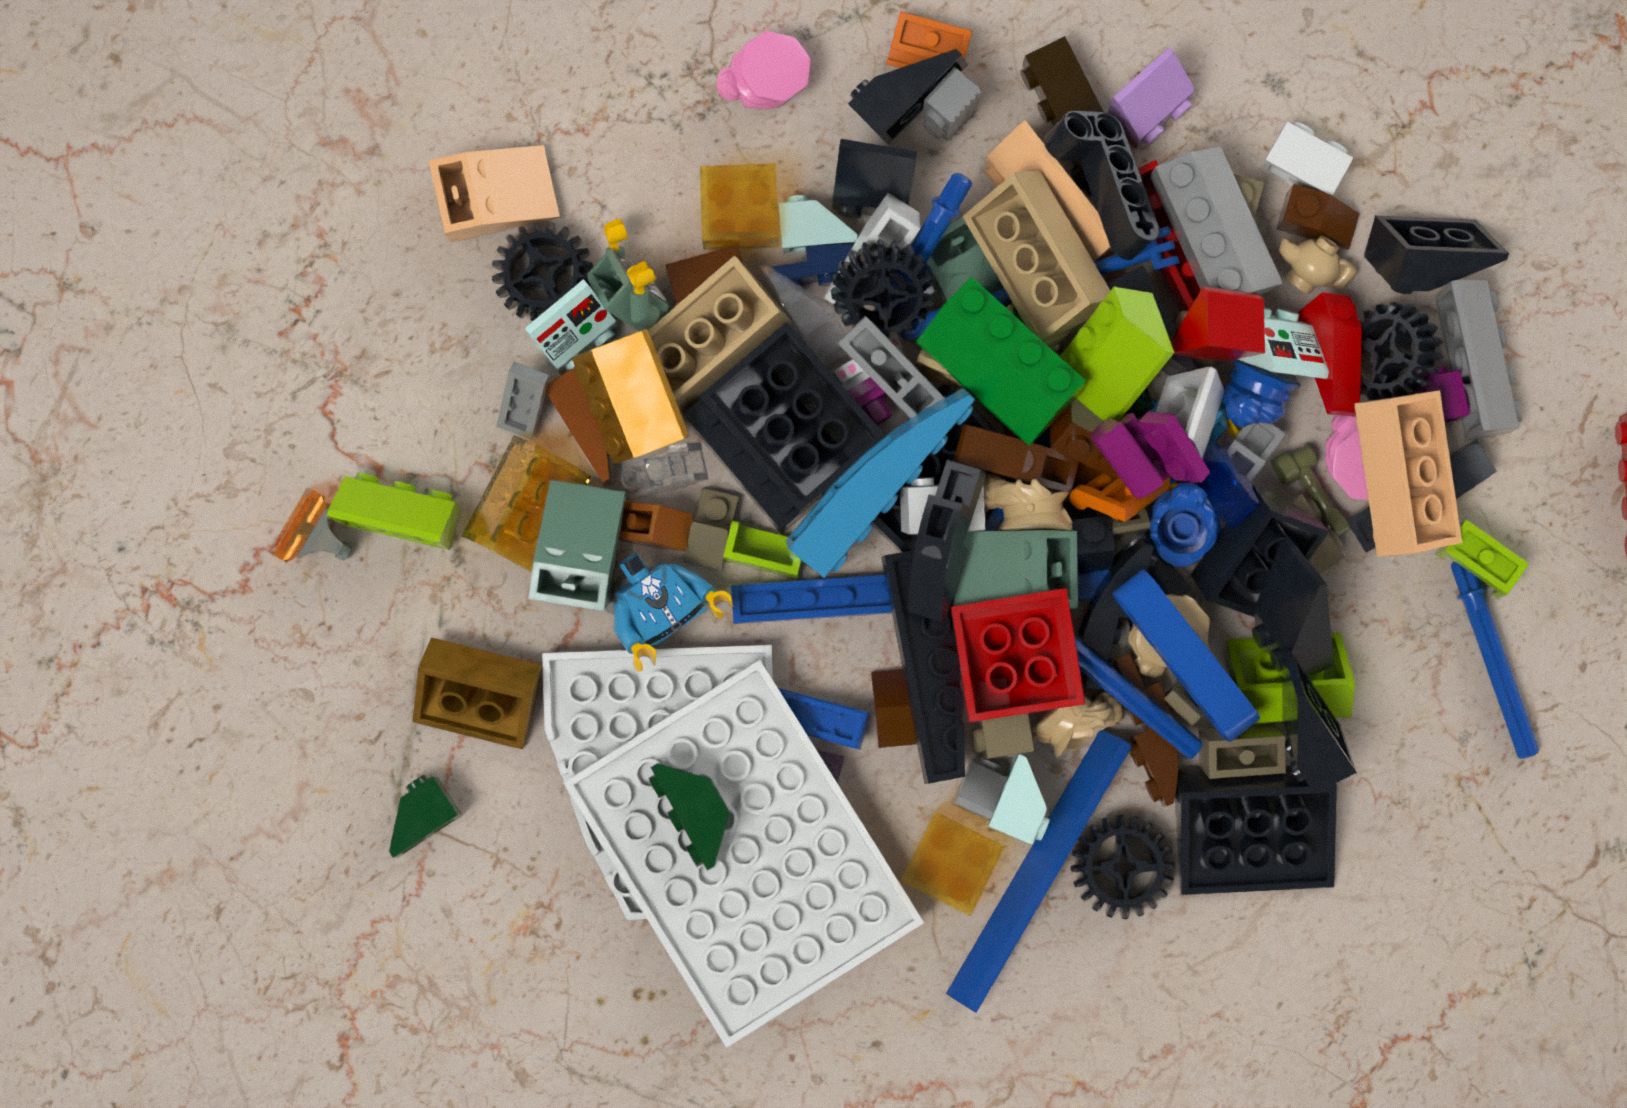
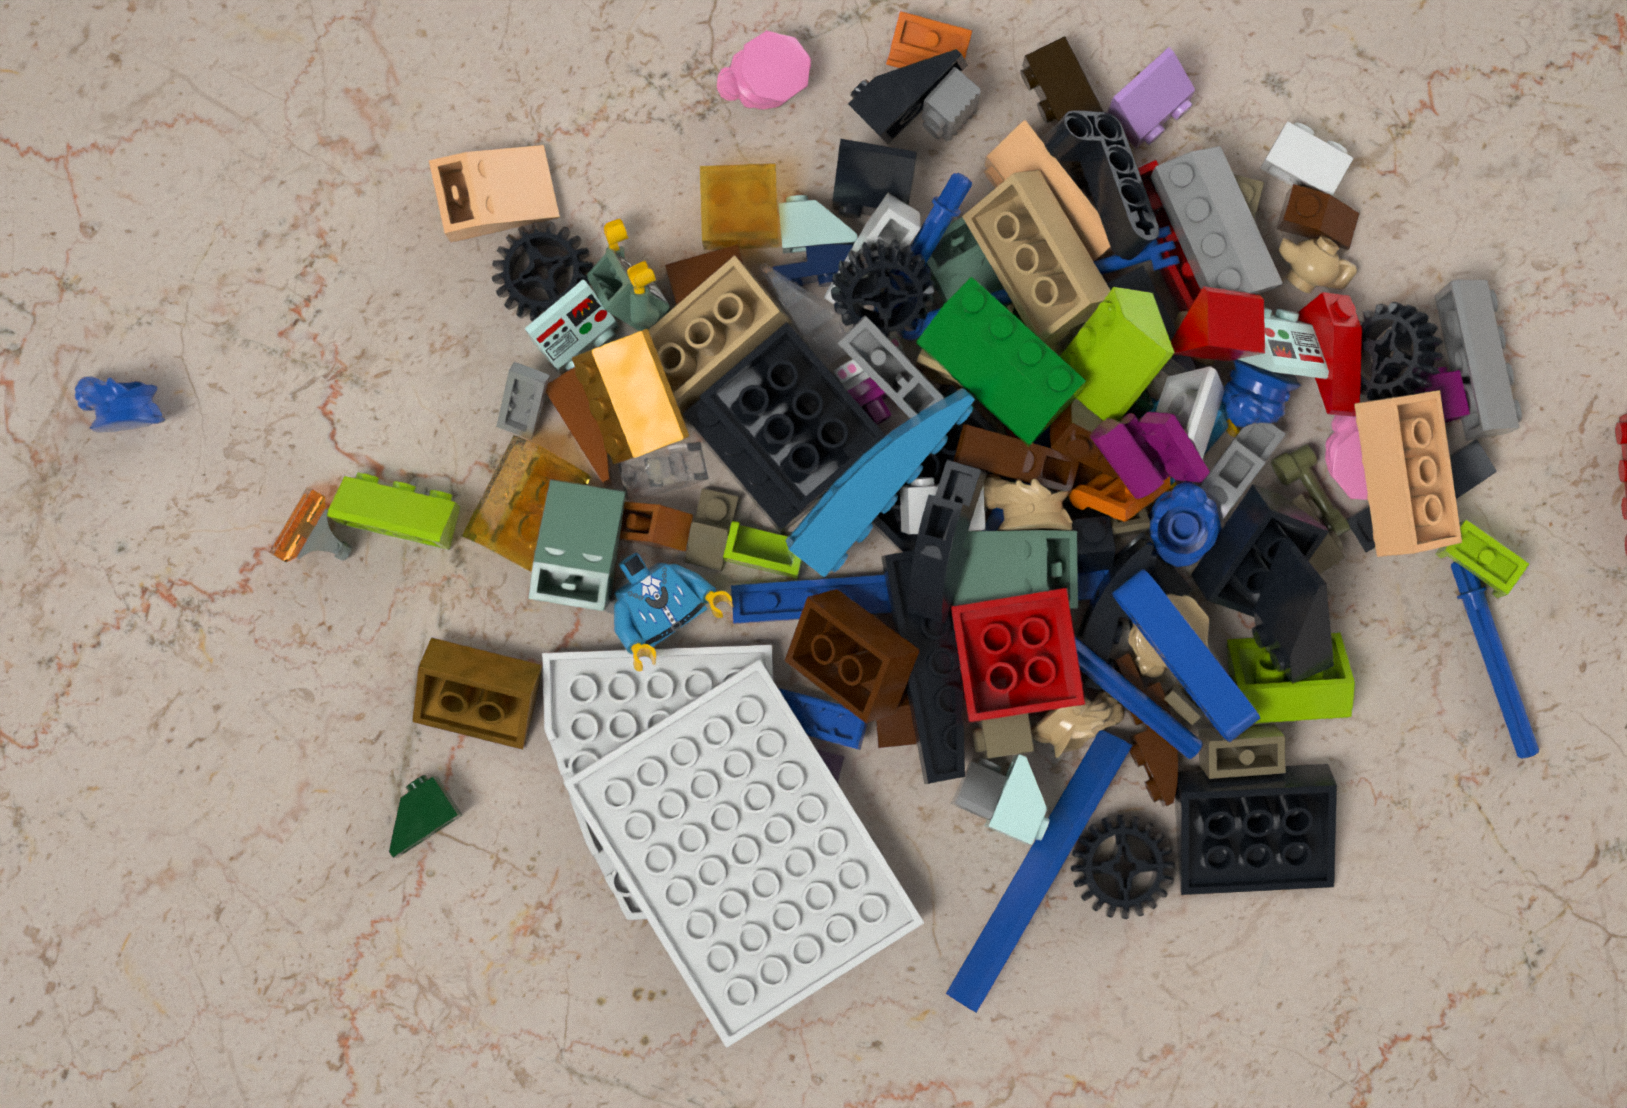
(118, 404): none -> blue piece
(695, 809): dark green slope -> none
(851, 655): none -> reddish brown brick
(952, 863): clear yellow piece -> none
(1225, 488): clear blue slope -> none
(1312, 730): black slope -> none
(1429, 251): black slope -> none

